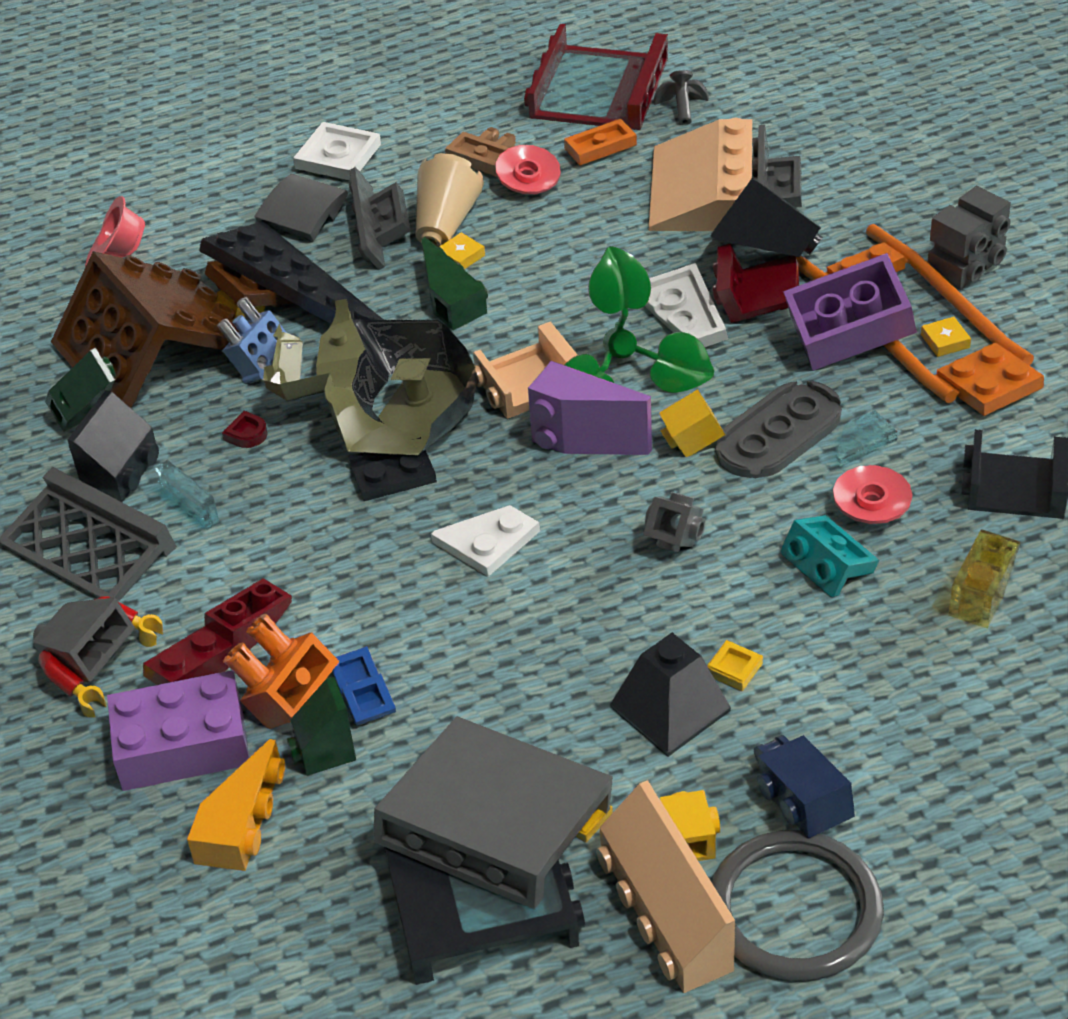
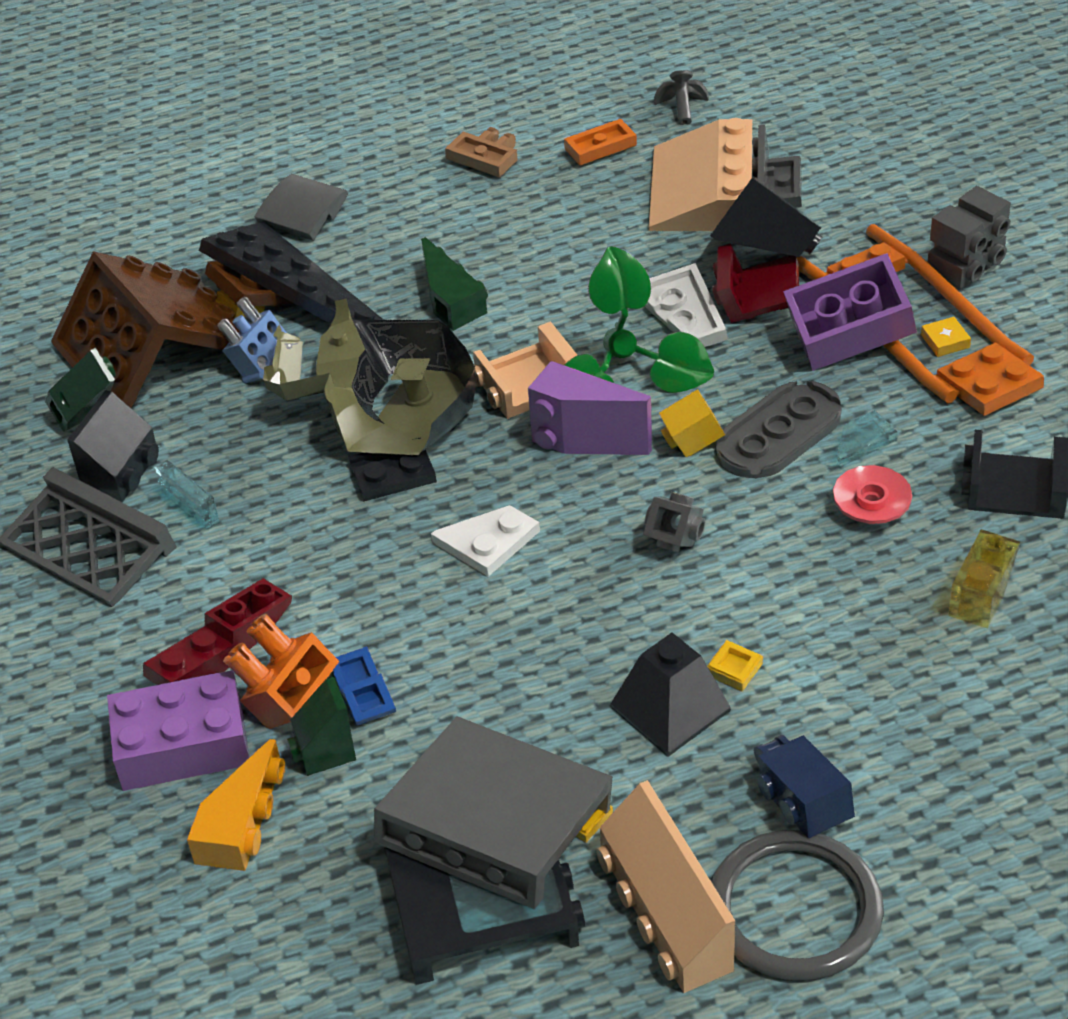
(84, 639): dark grey torso -> none
(119, 232): coral piece -> none
(246, 431): dark red tile -> none
(336, 150): white plate -> none
(379, 217): dark grey bracket -> none
(444, 196): tan cone -> none
(463, 250): yellow tile -> none
(527, 169): coral dish -> none
(595, 83): panel -> none
(694, 821): yellow brick -> none
(826, 553): teal bracket -> none

